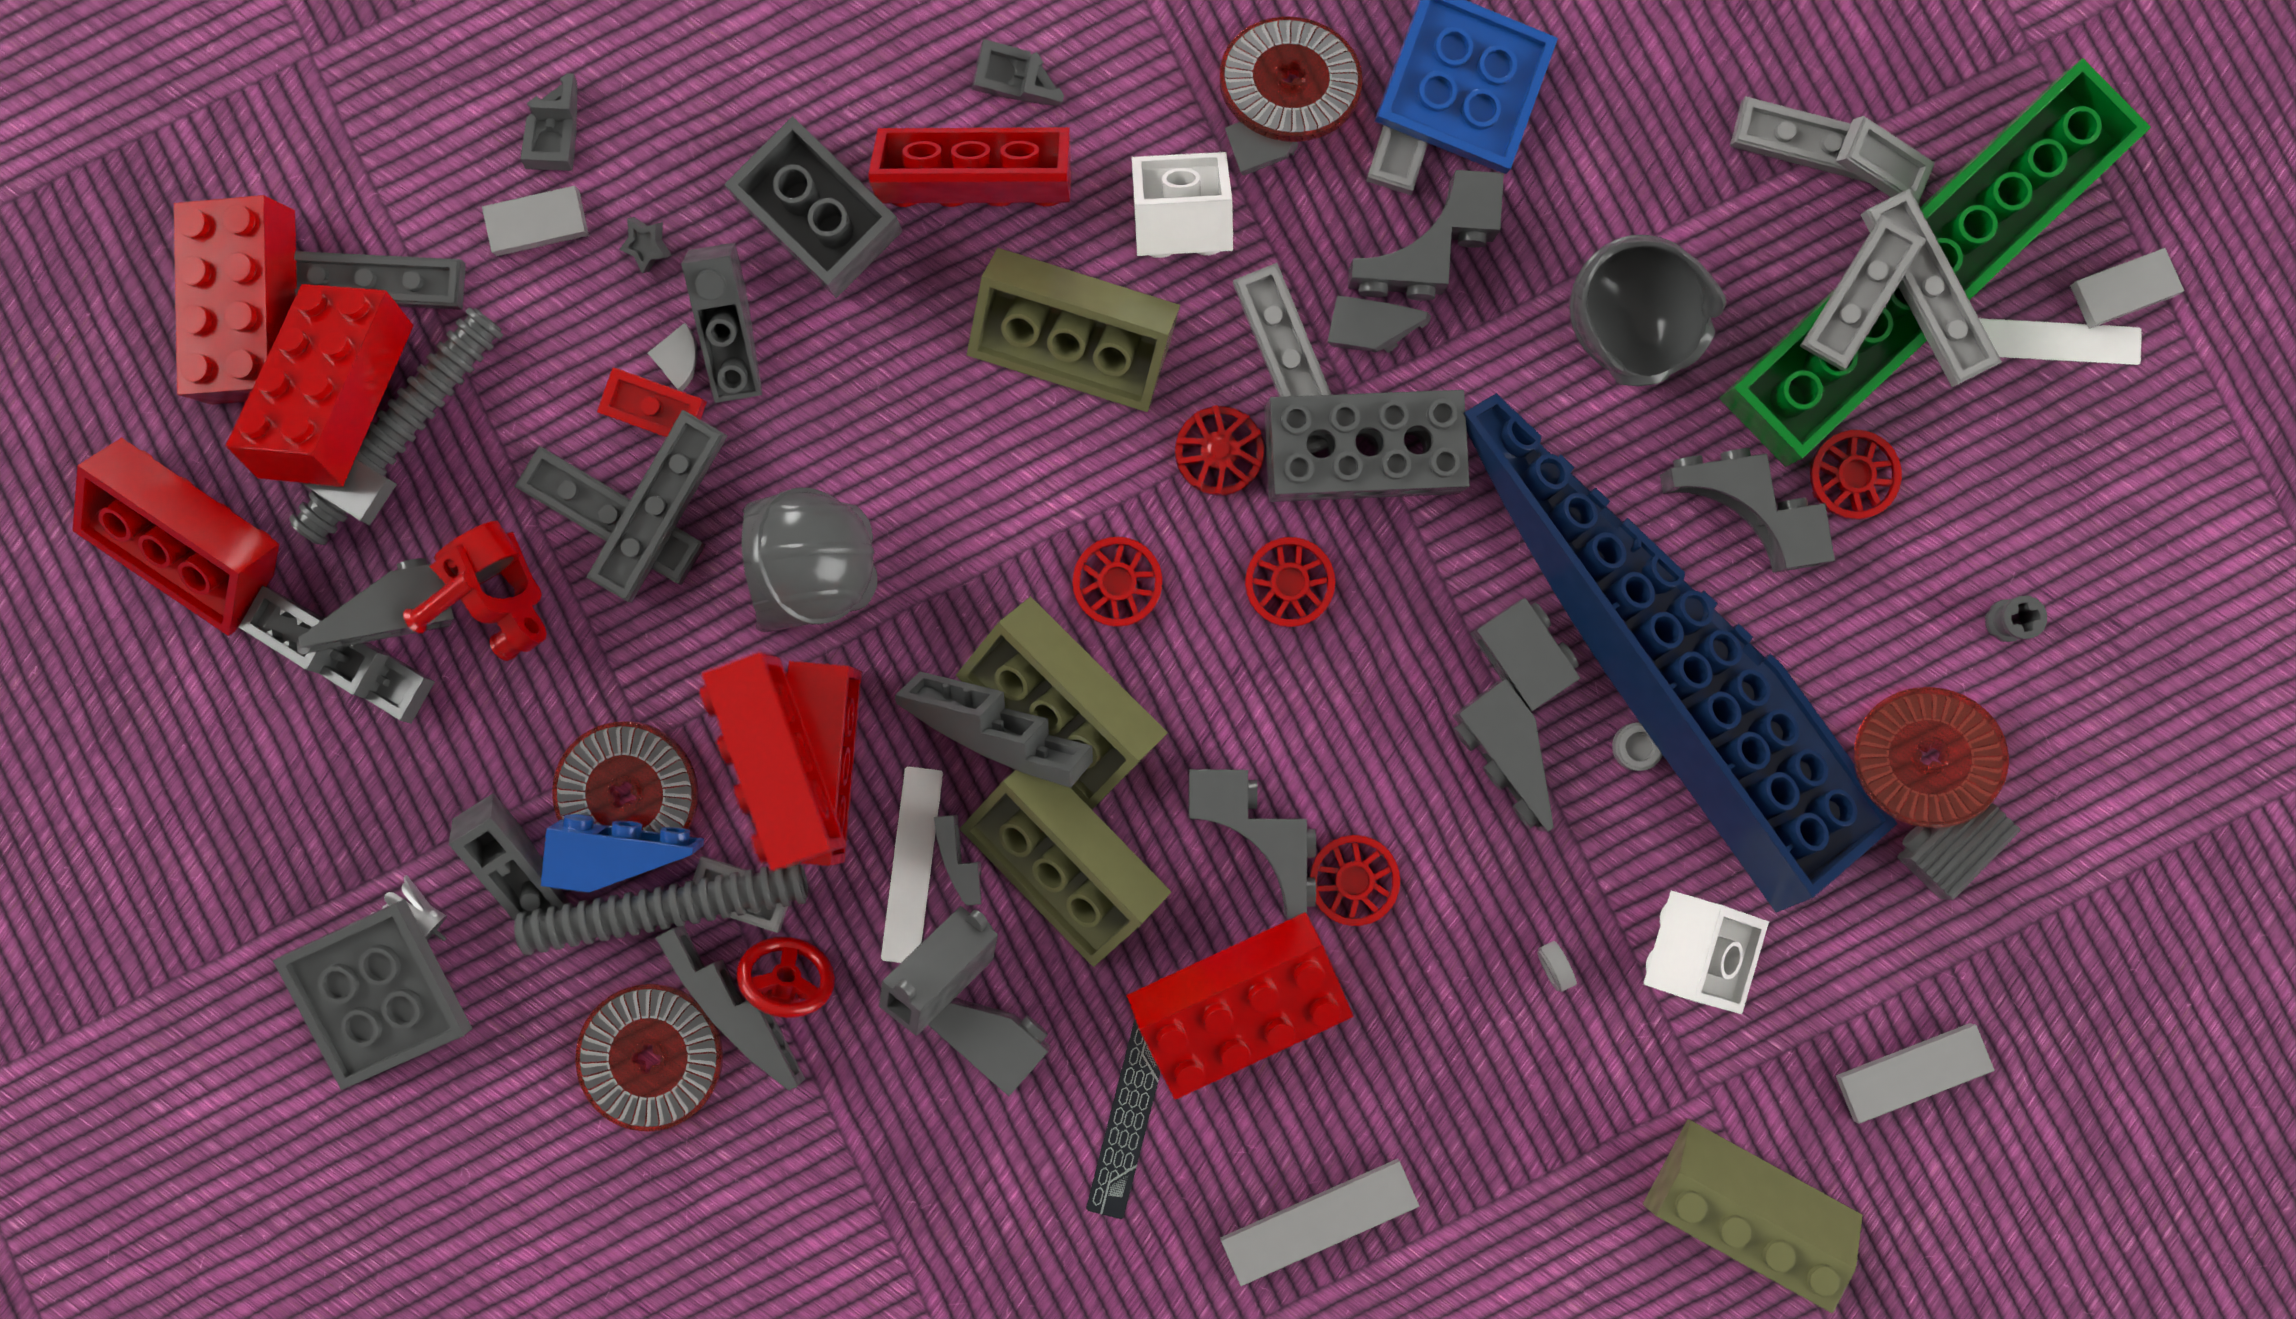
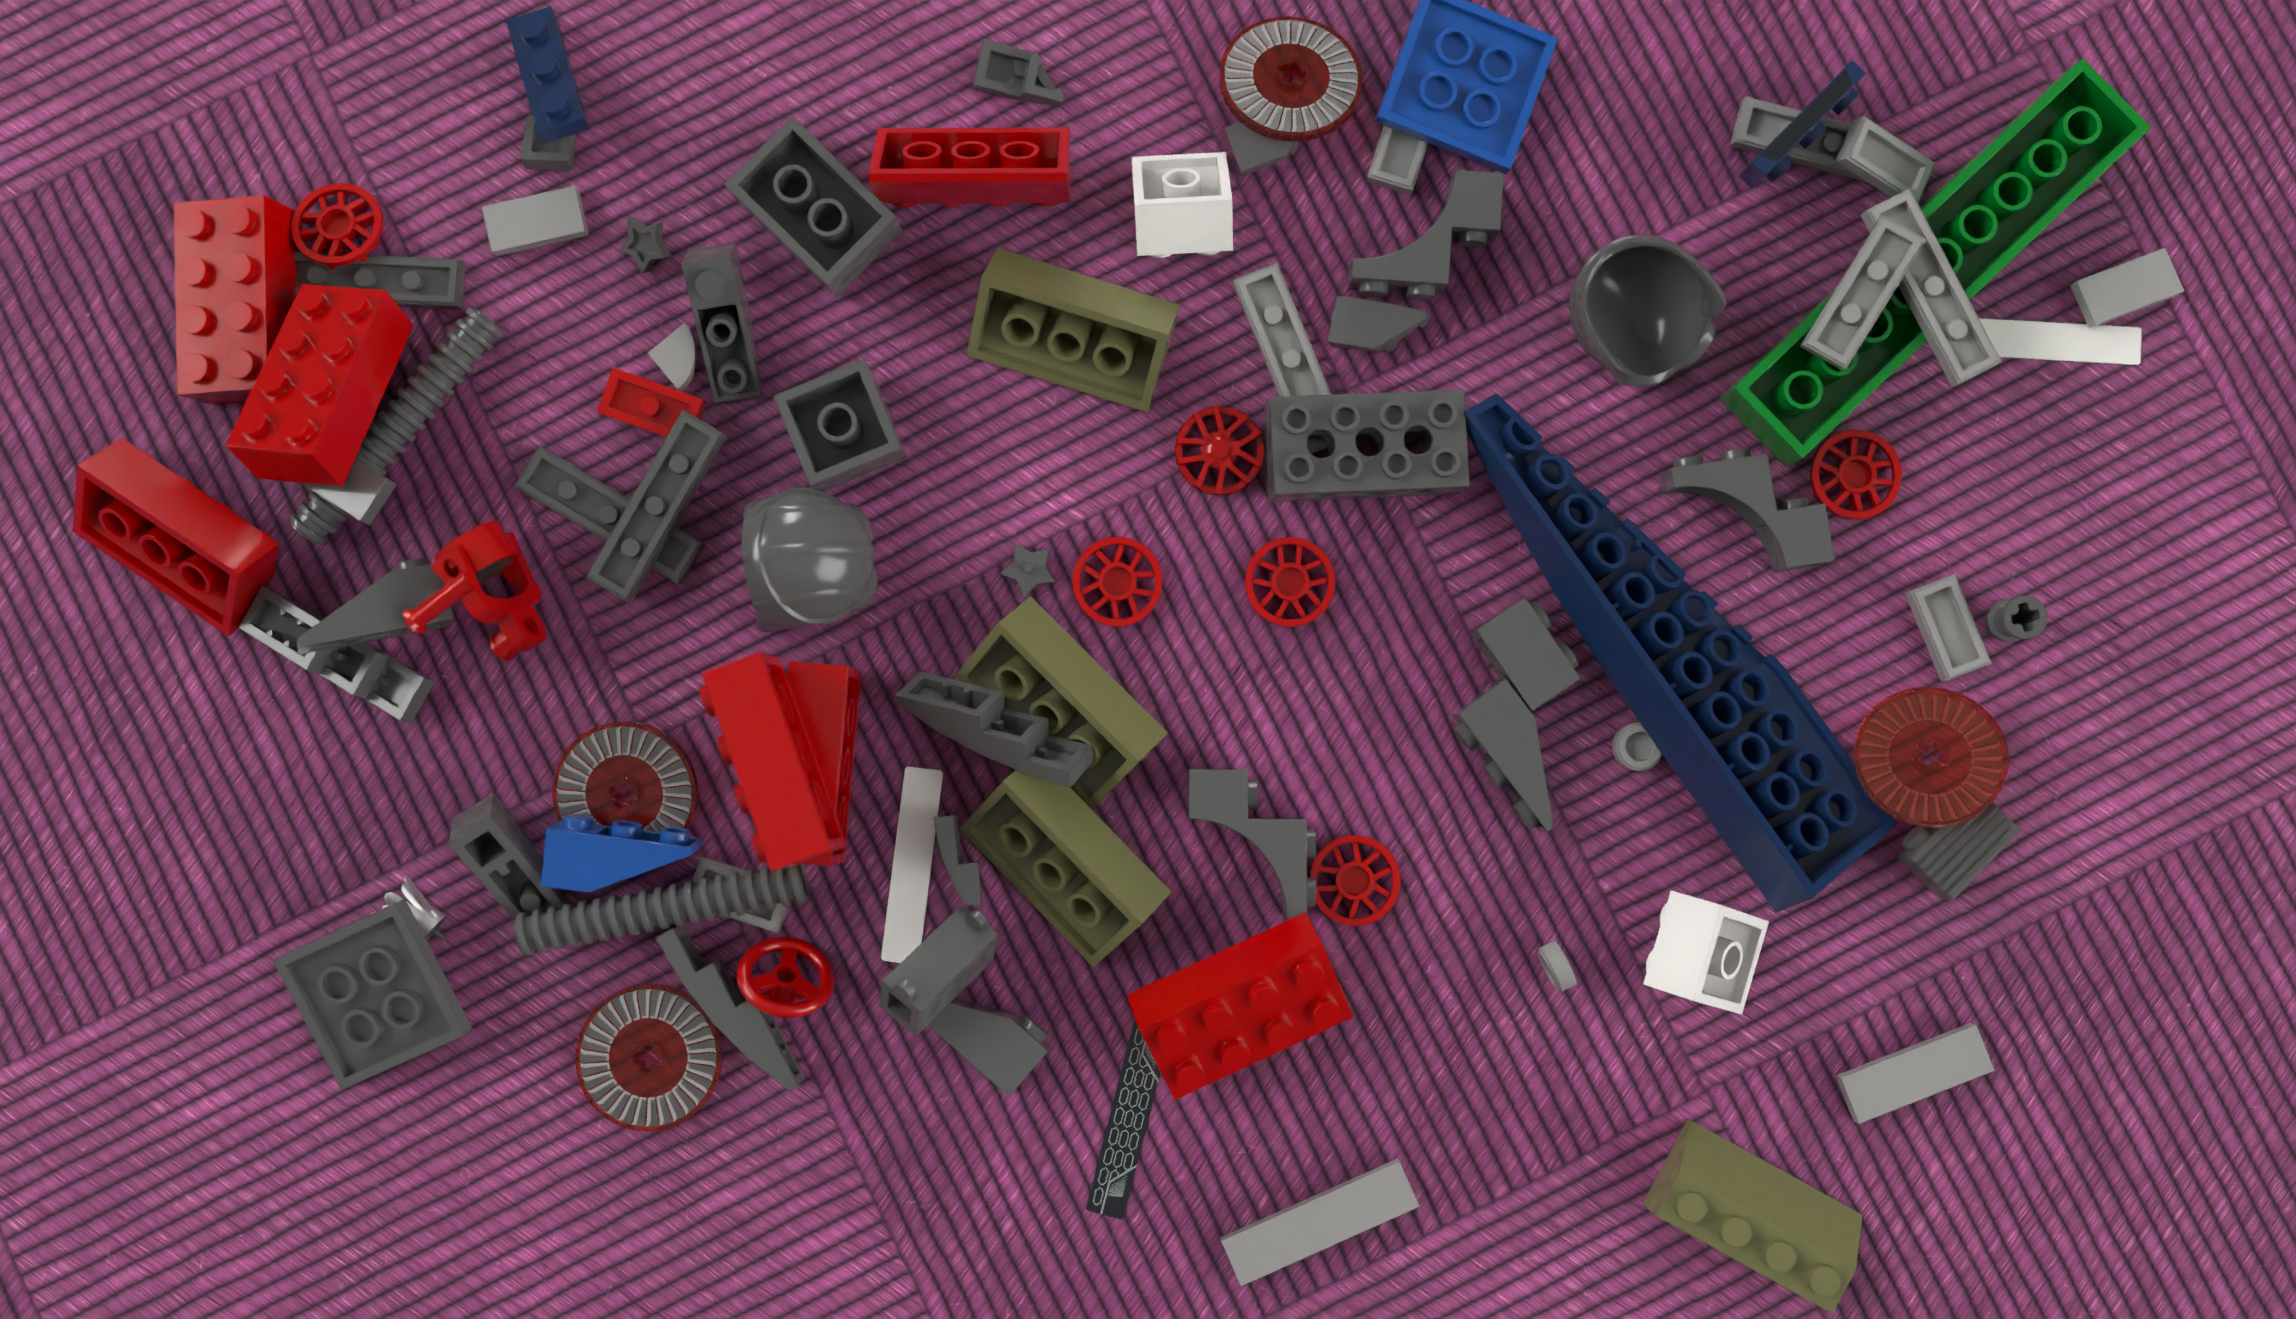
(337, 225): none -> red wheel
(547, 75): none -> dark blue plate
(840, 426): none -> dark grey brick
(1028, 569): none -> dark grey piece
(1804, 127): none -> plate
(1948, 628): none -> light grey tile

